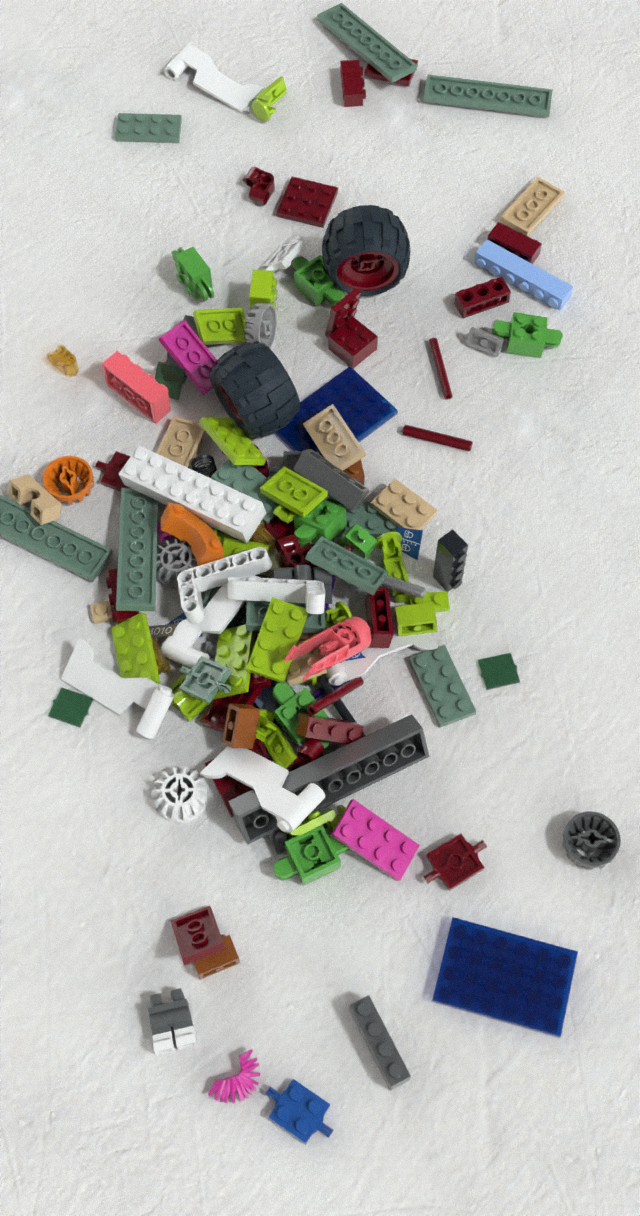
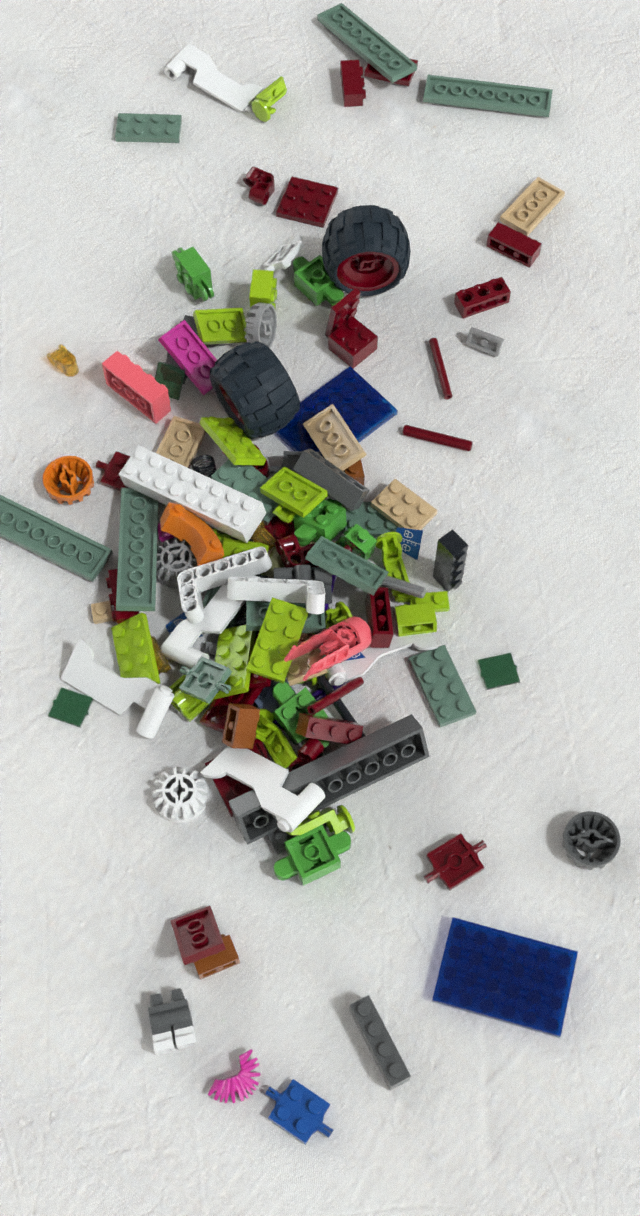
(43, 505): tan arch -> none
(162, 630): dark tan sticker -> none
(375, 840): dark pink plate -> none
(523, 275): light blue brick -> none
(523, 342): bright green brick -> none

